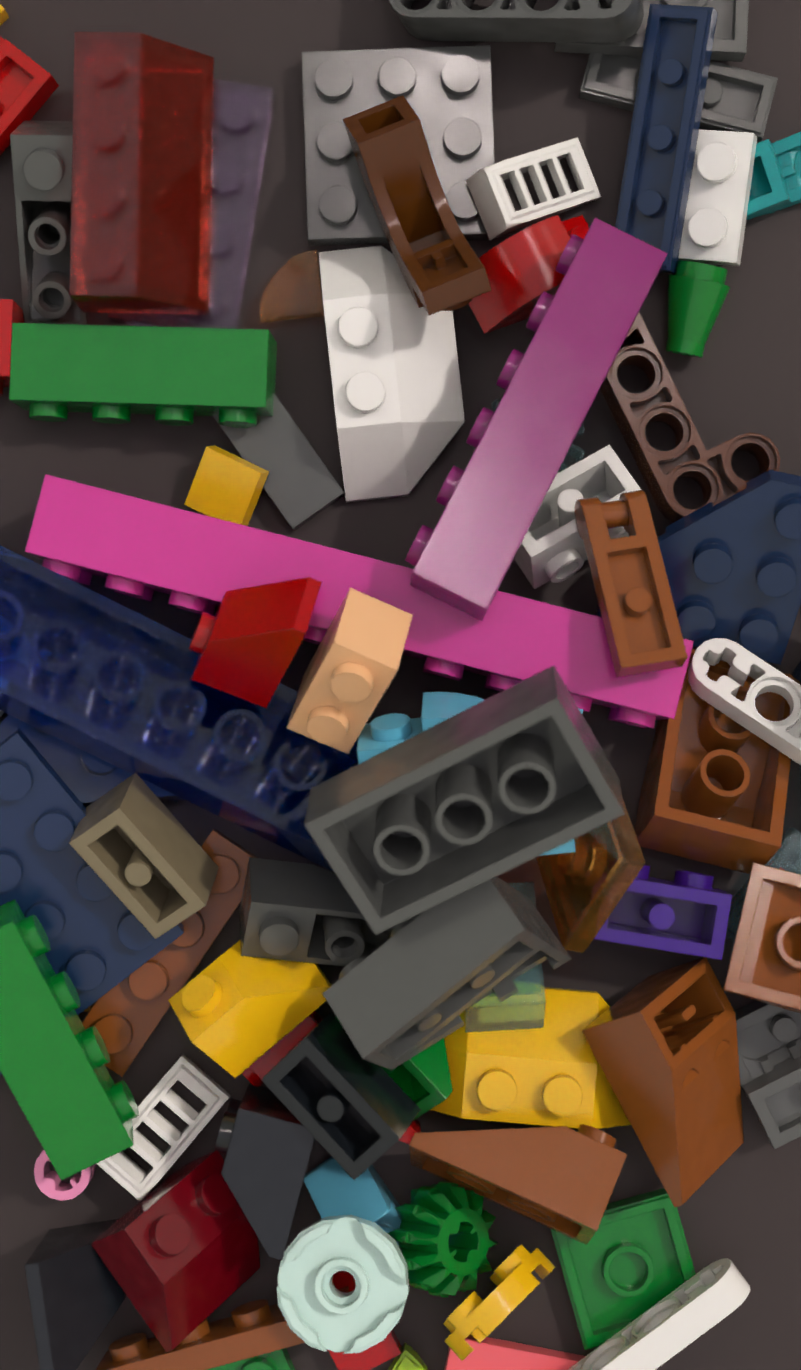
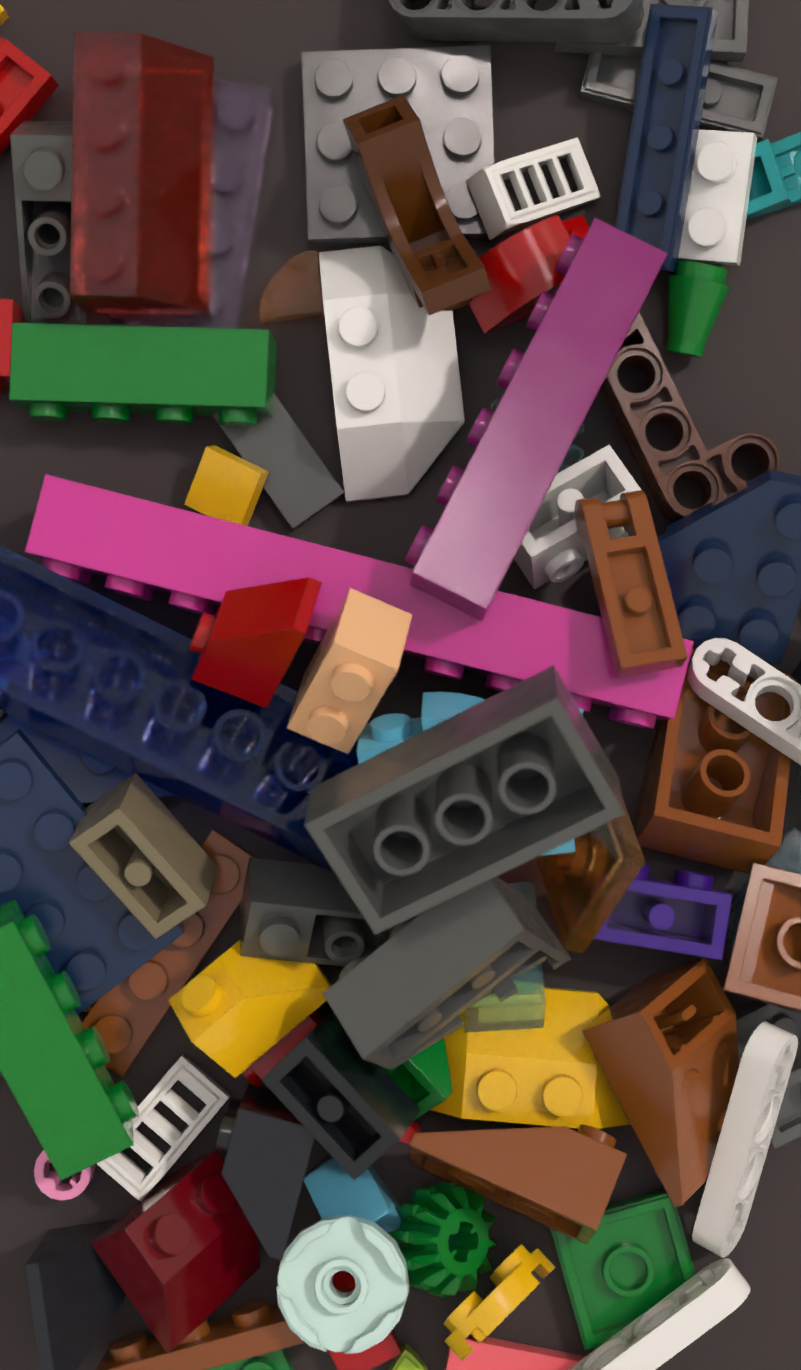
(744, 1138): none -> white beam

